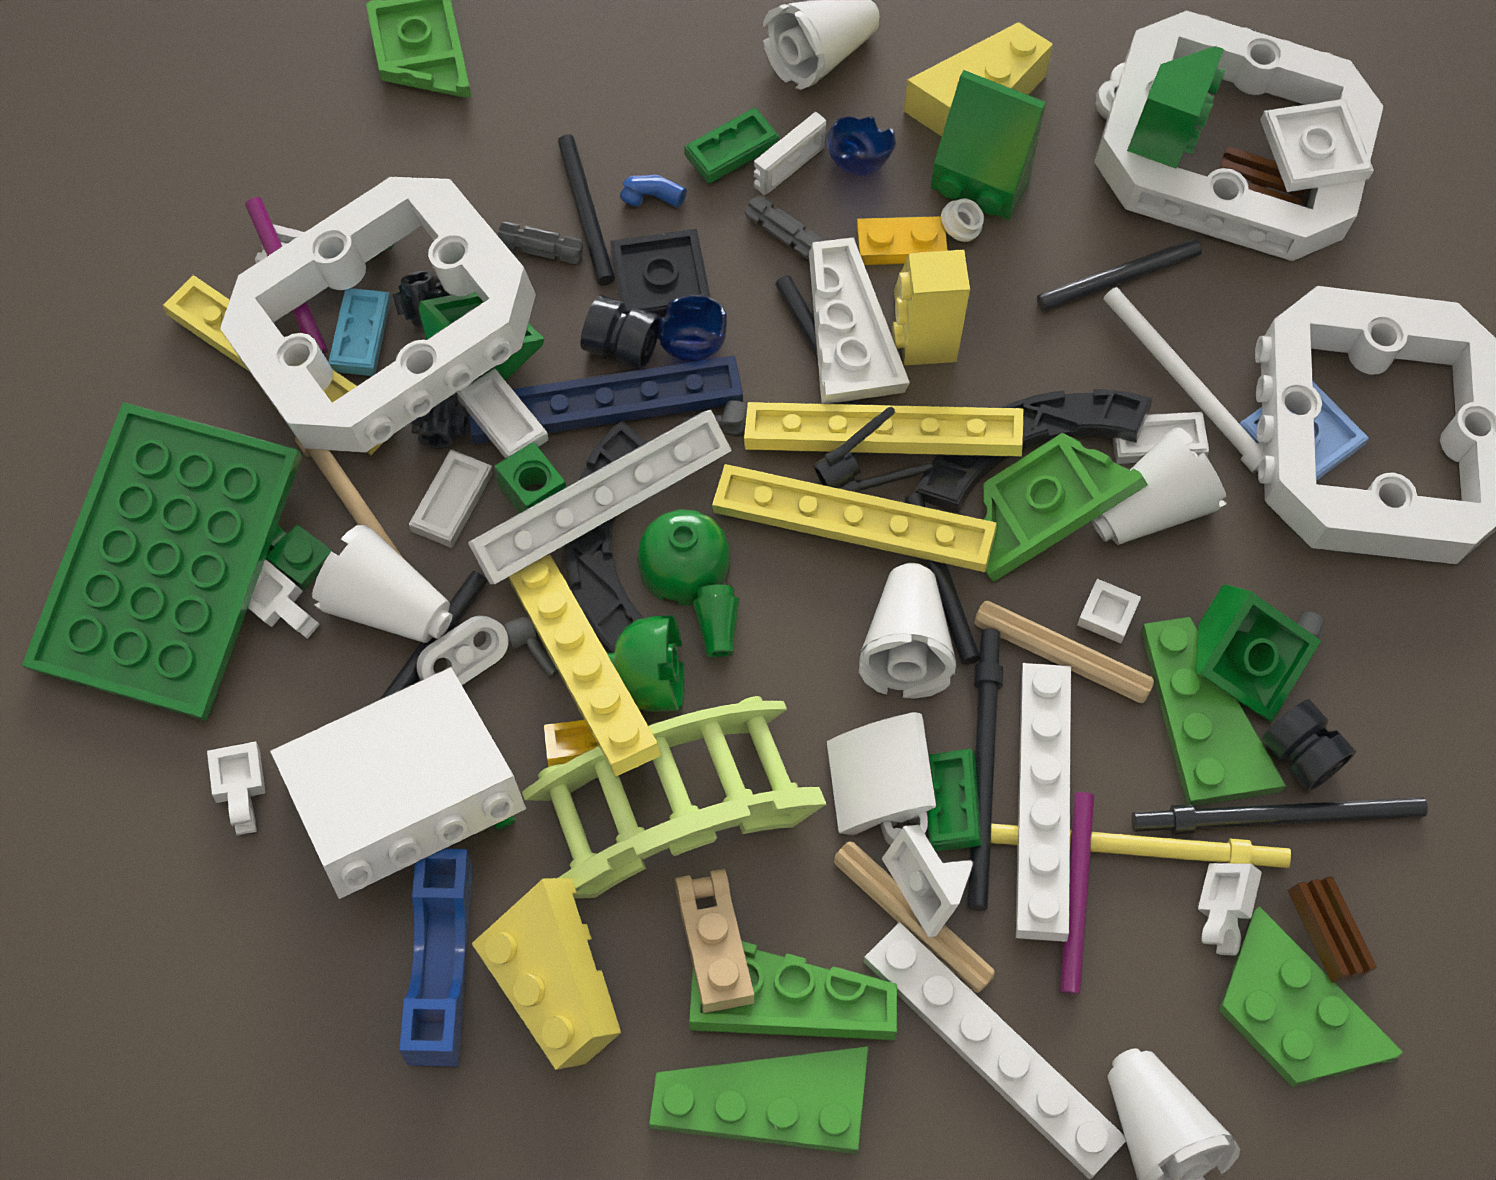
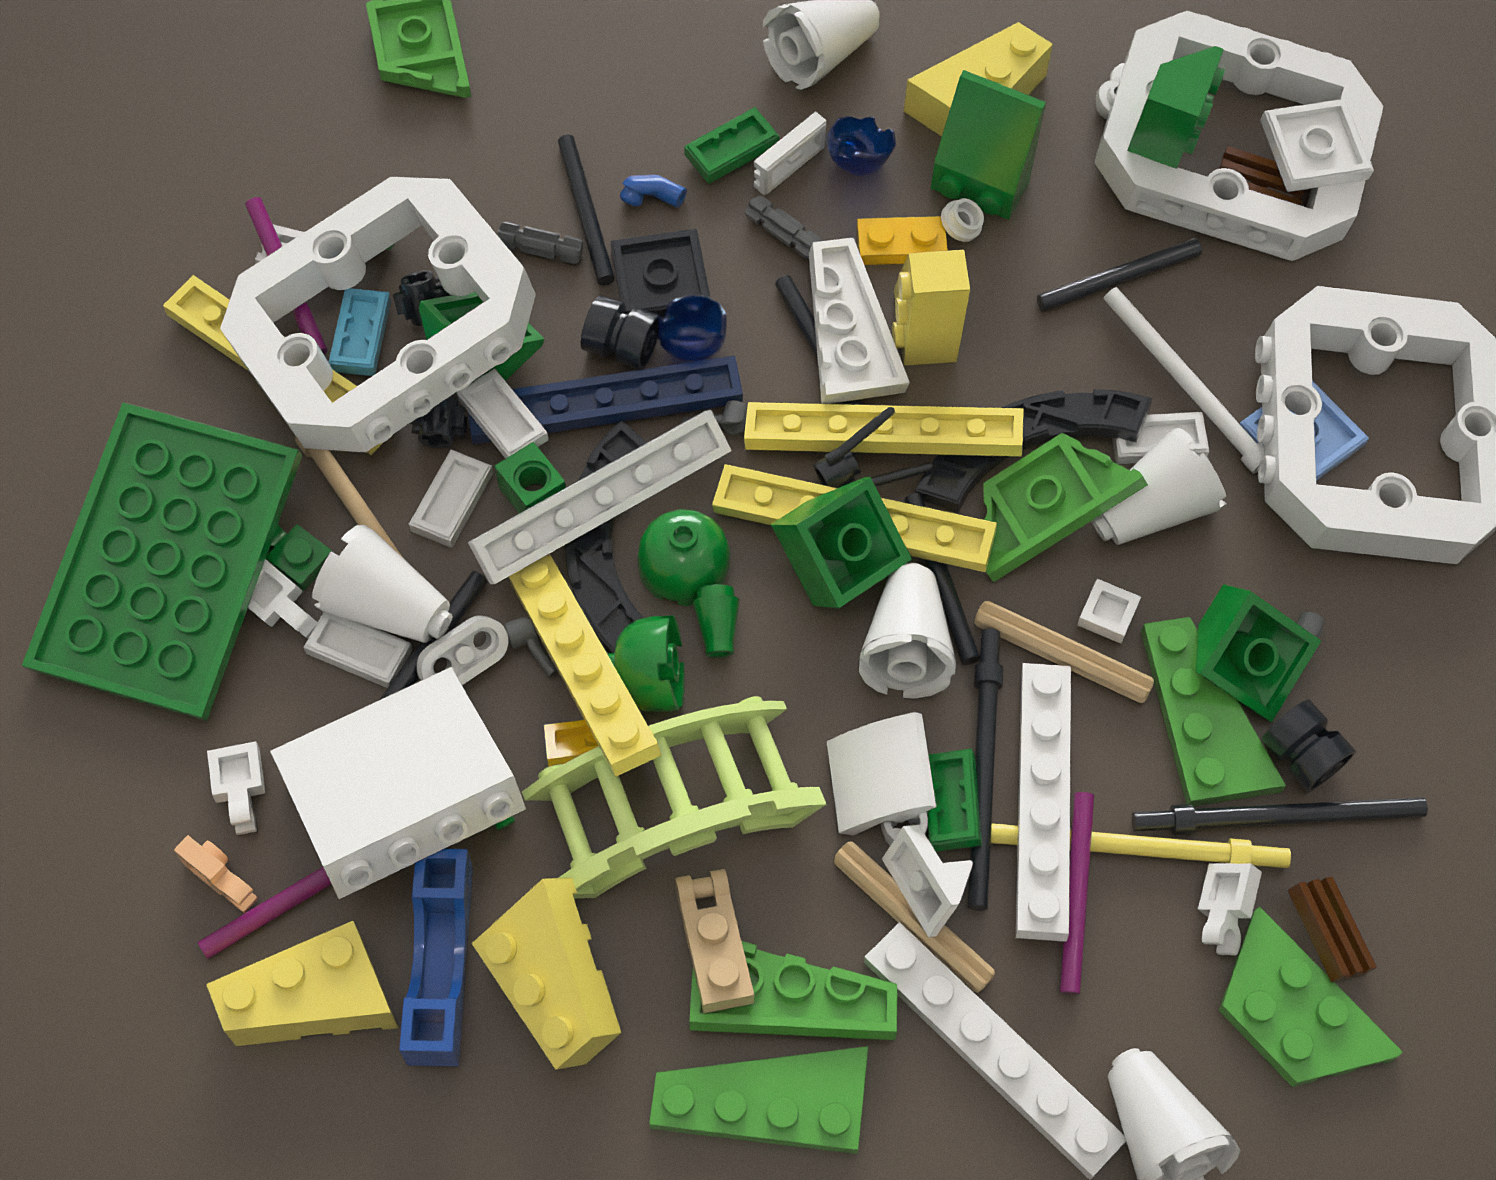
(209, 865): none -> light nougat plate
(264, 913): none -> magenta bar
(304, 992): none -> light yellow wedge
(358, 649): none -> white tile
(841, 543): none -> green slope

